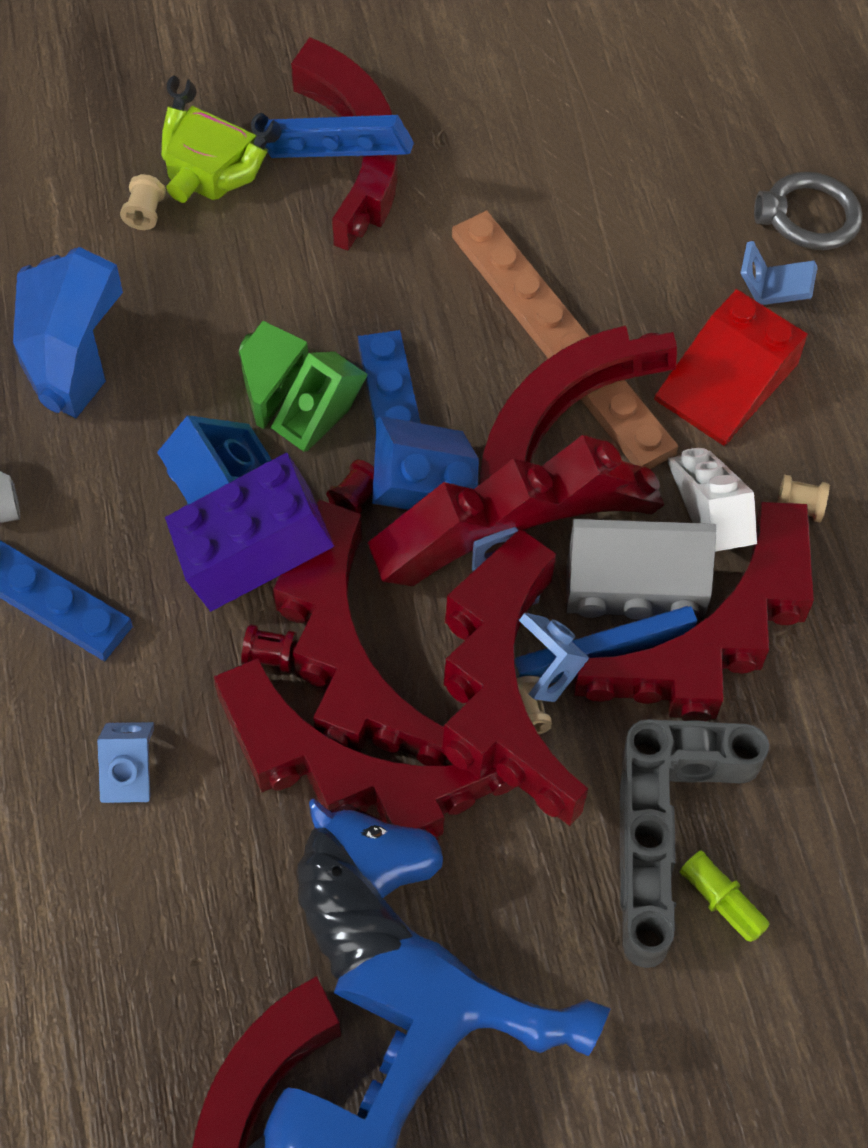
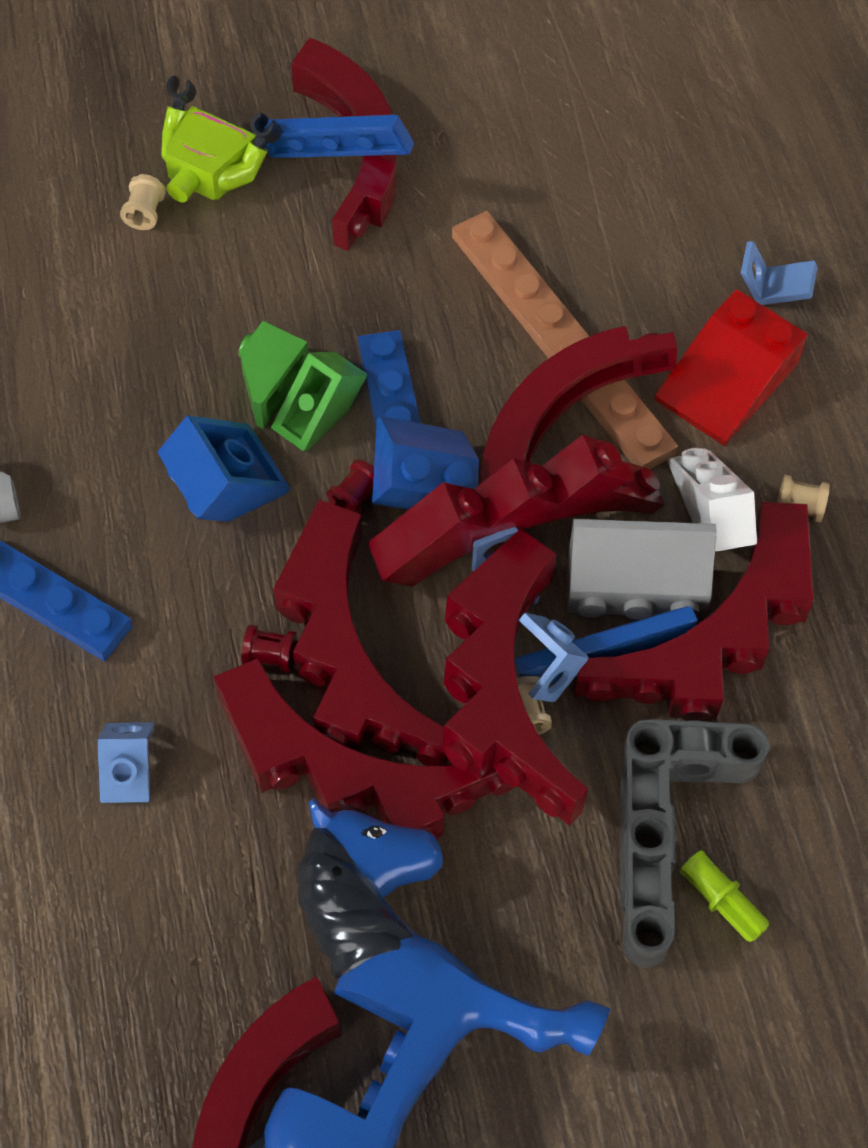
(55, 325): blue brick -> none
(248, 532): dark purple brick -> none
(772, 209): flat silver piece -> none

